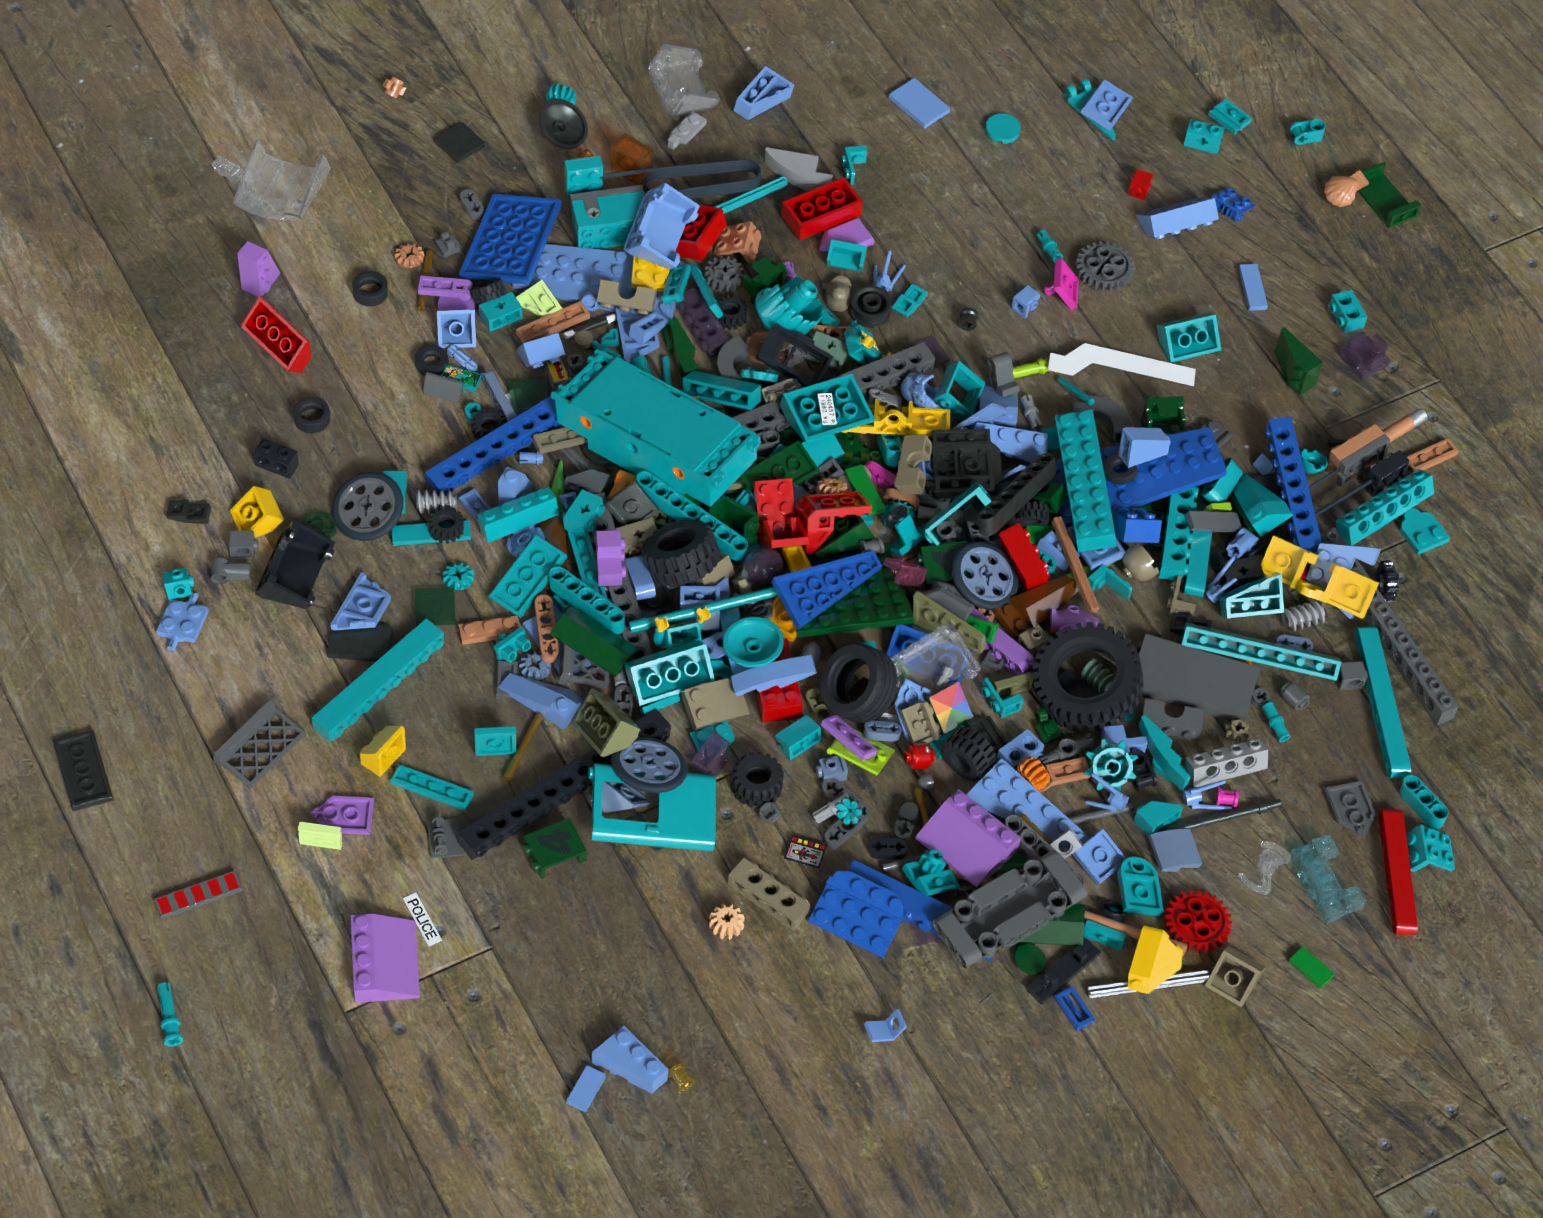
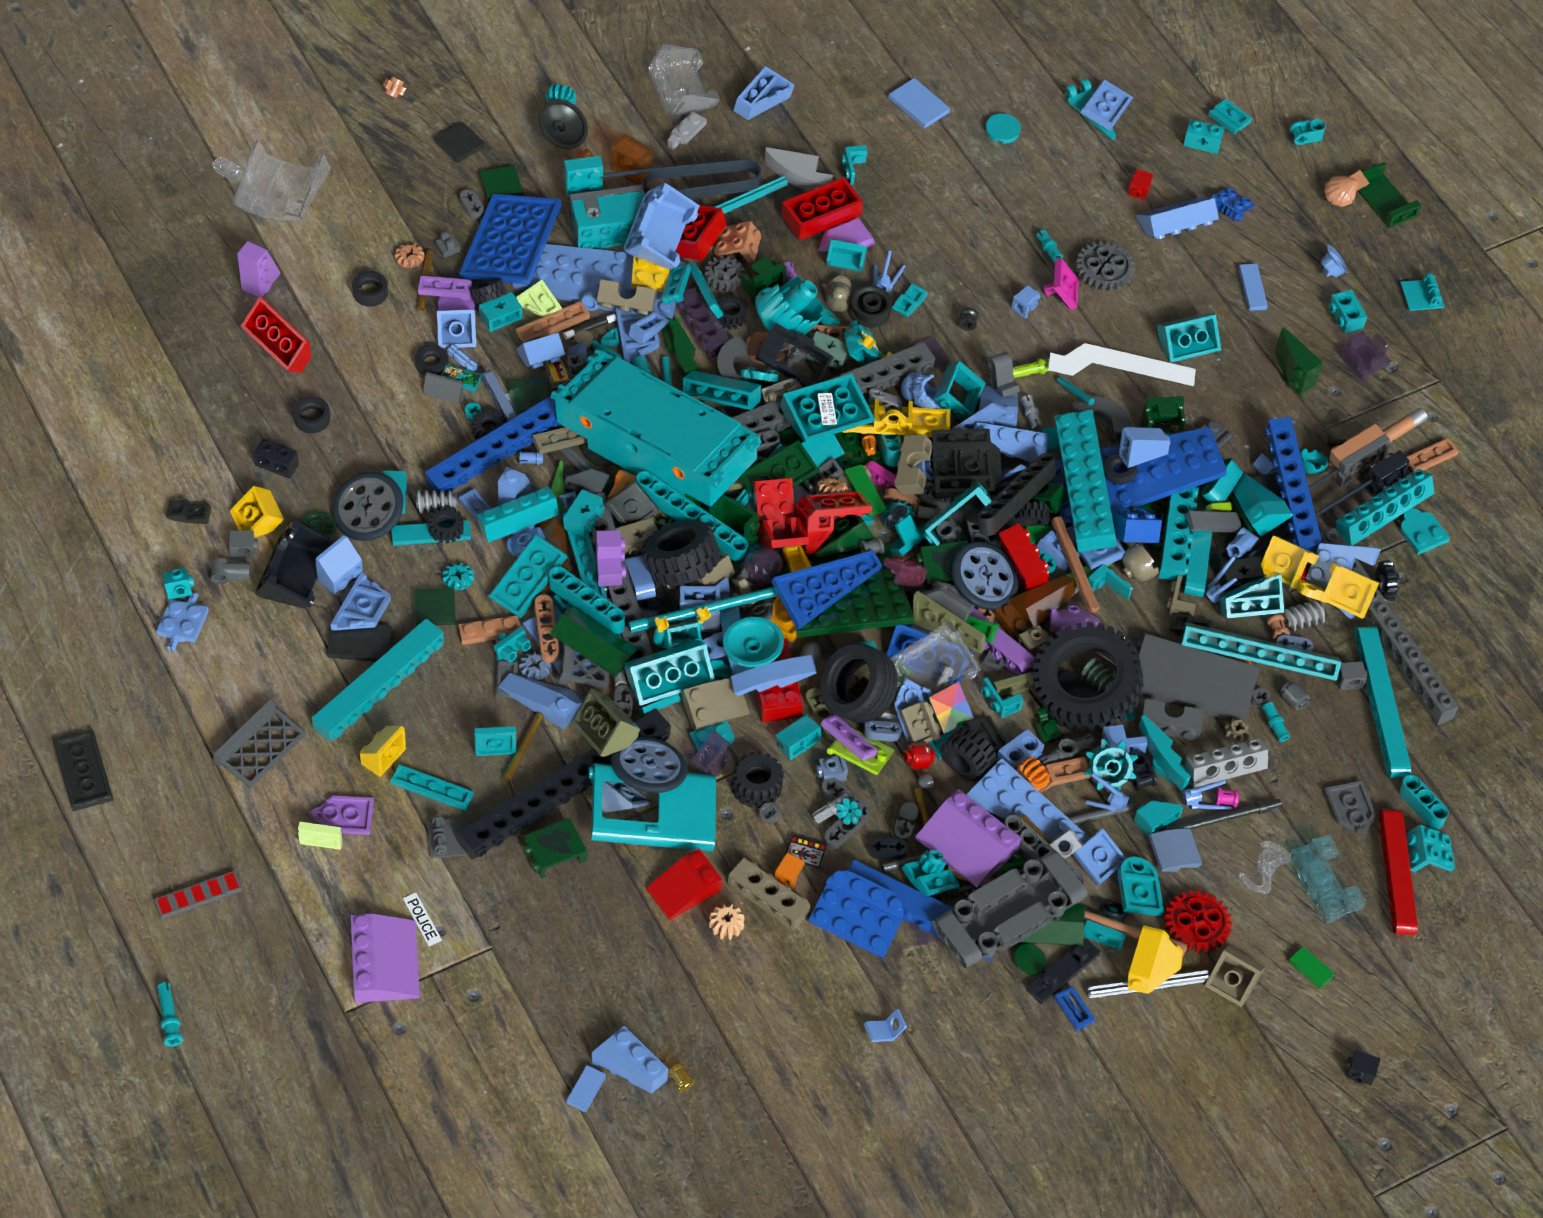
(338, 565): none -> slope
(501, 181): none -> dark green tile
(578, 349): none -> medium blue slope
(685, 884): none -> red slope
(789, 870): none -> orange panel
(869, 442): none -> orange axle
(1278, 627): none -> nougat bush
(1333, 263): none -> medium blue piece
(1362, 1067): none -> black brick
(1422, 294): none -> teal hinge

